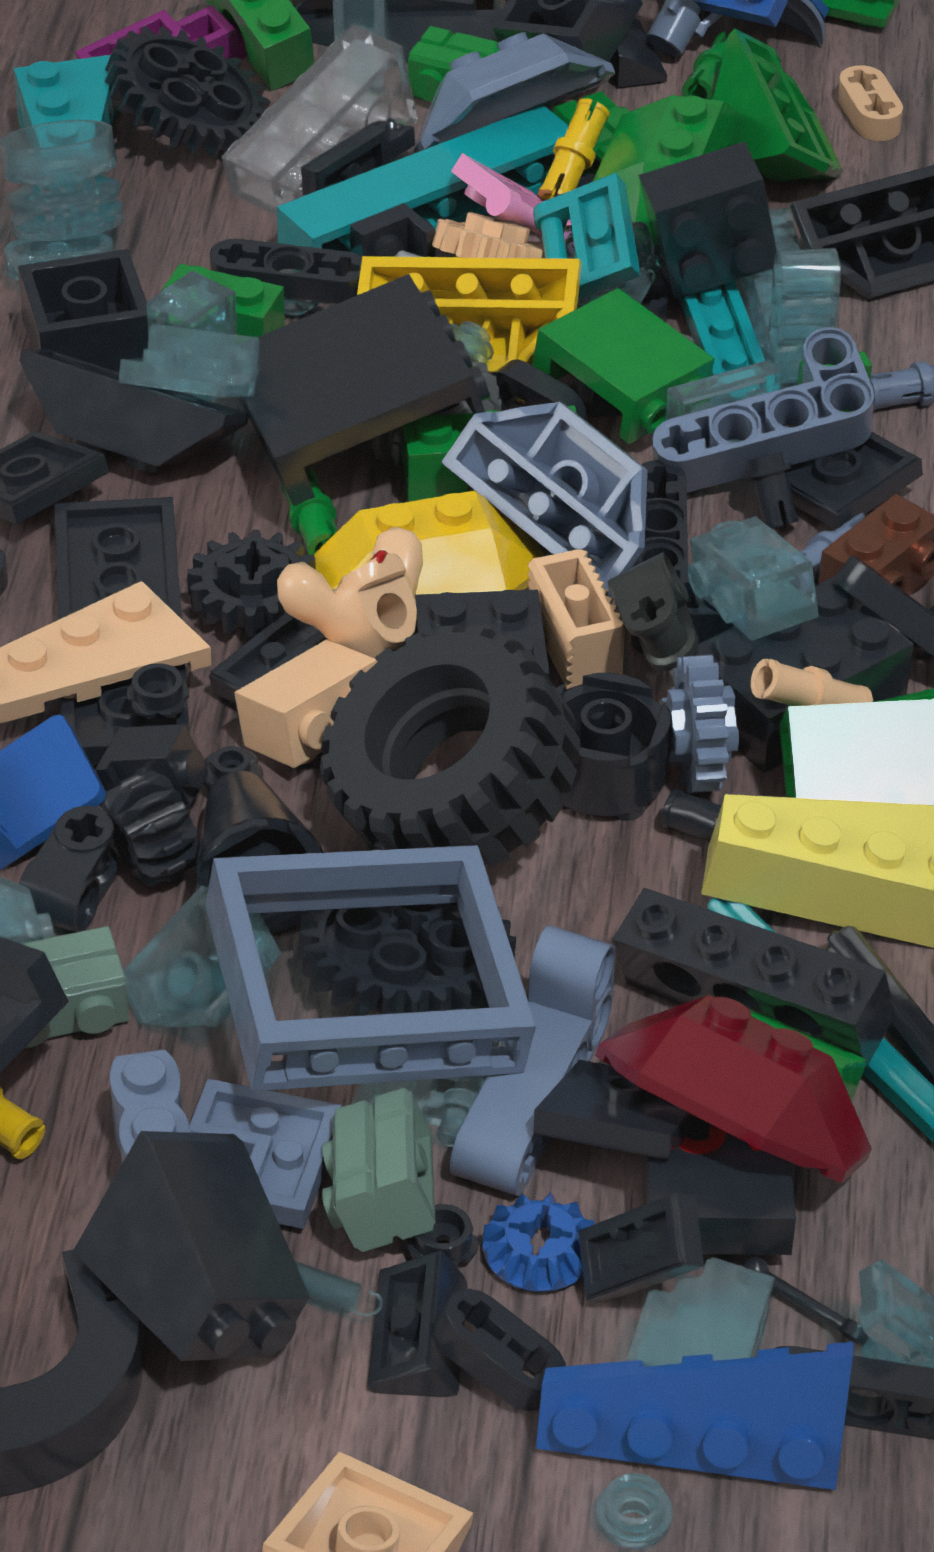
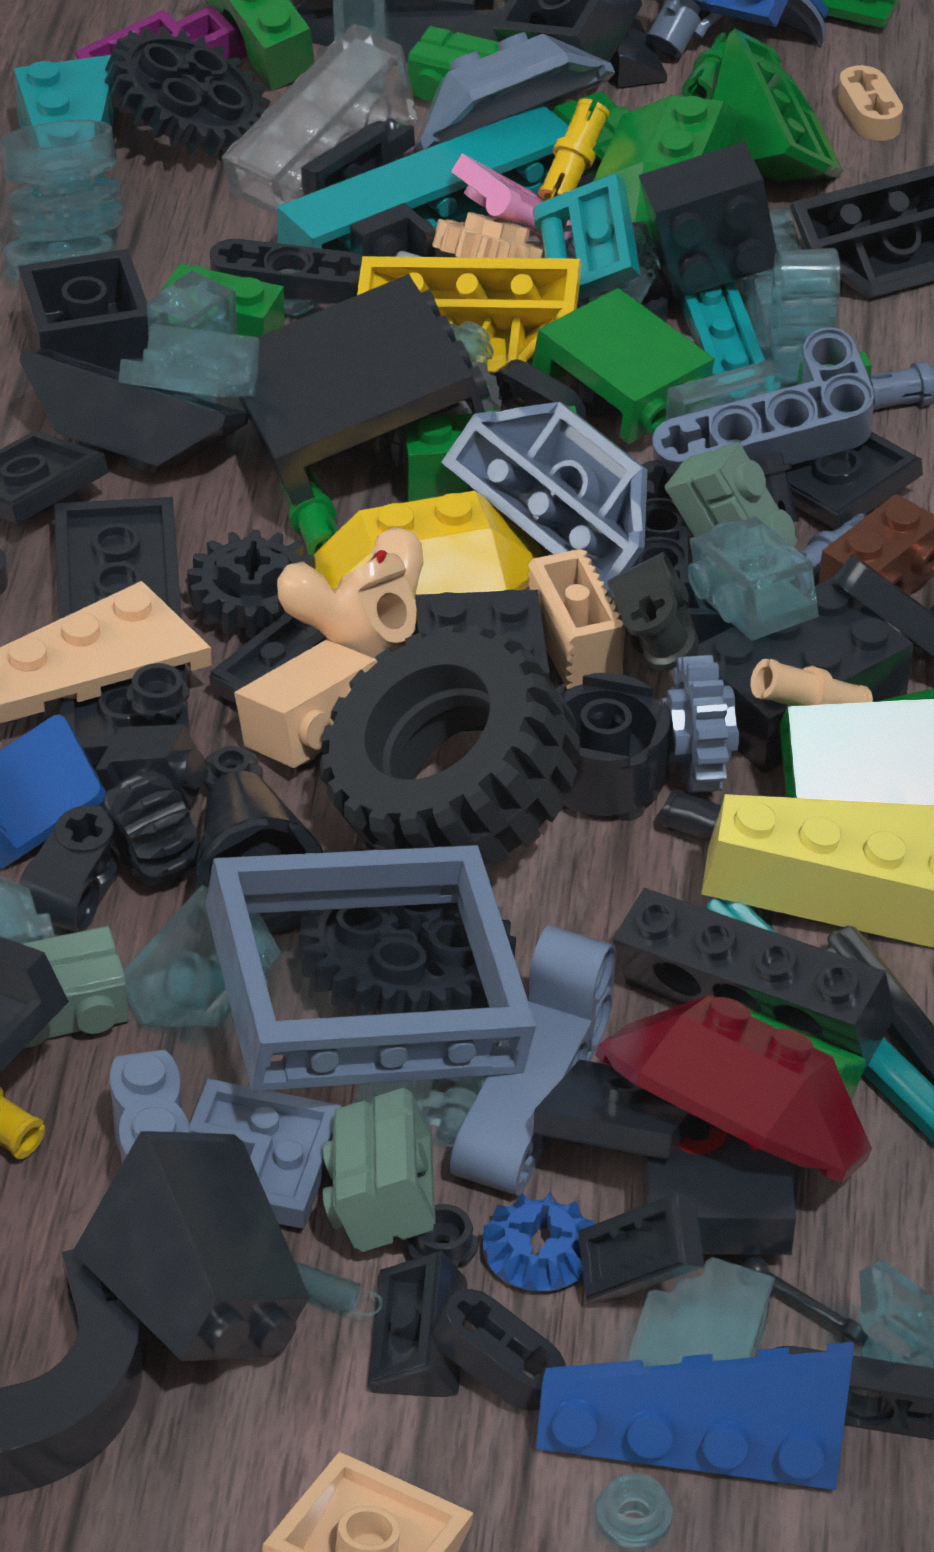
(725, 488): none -> sand green brick

